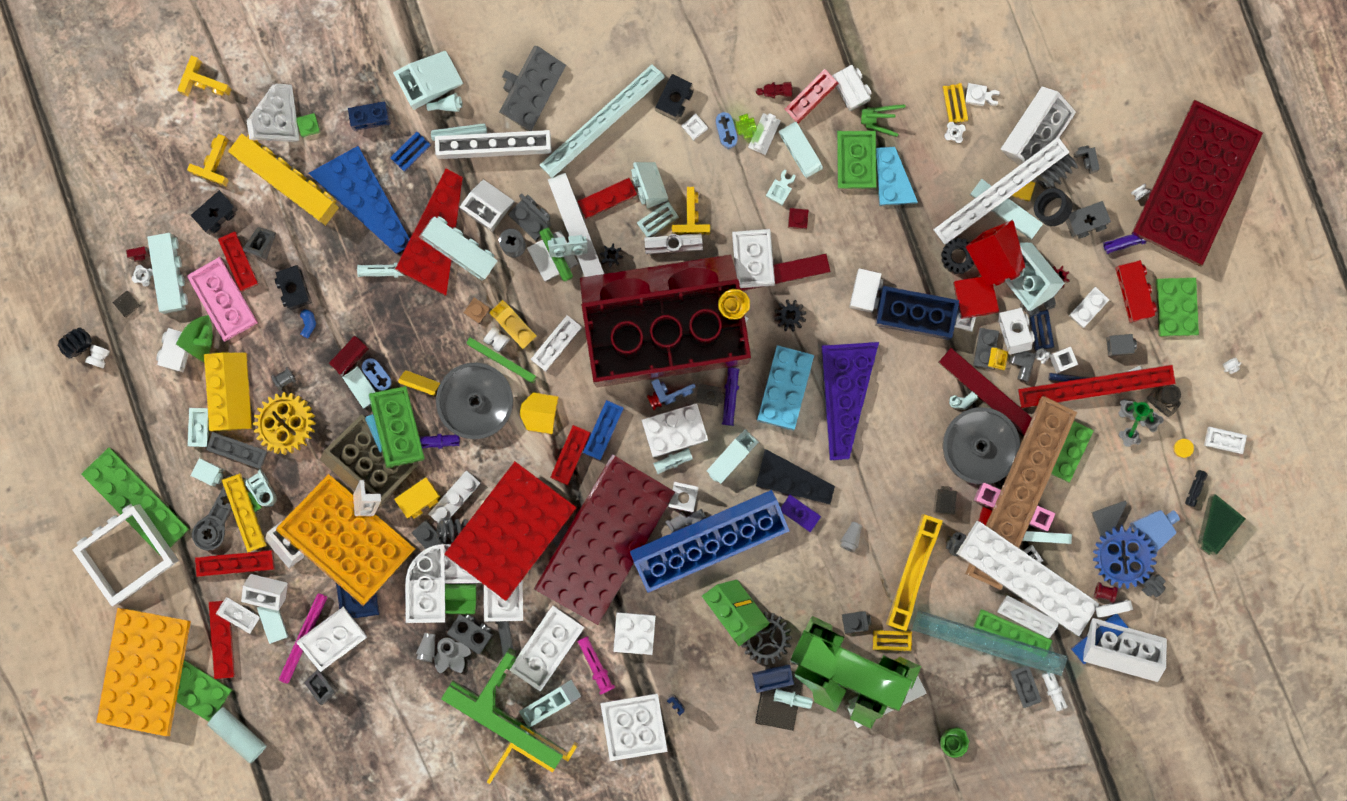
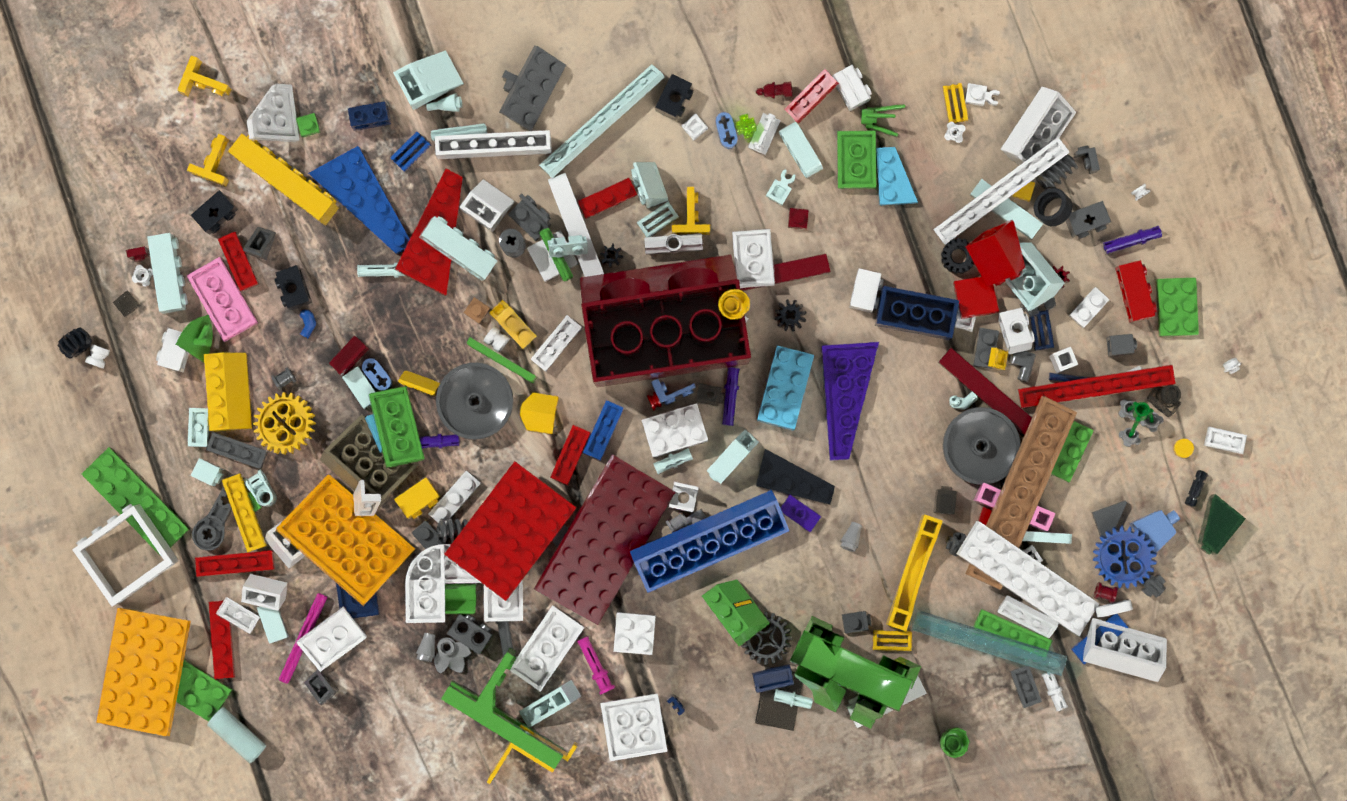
(1042, 355): white piece -> none
(1197, 183): dark red plate -> none

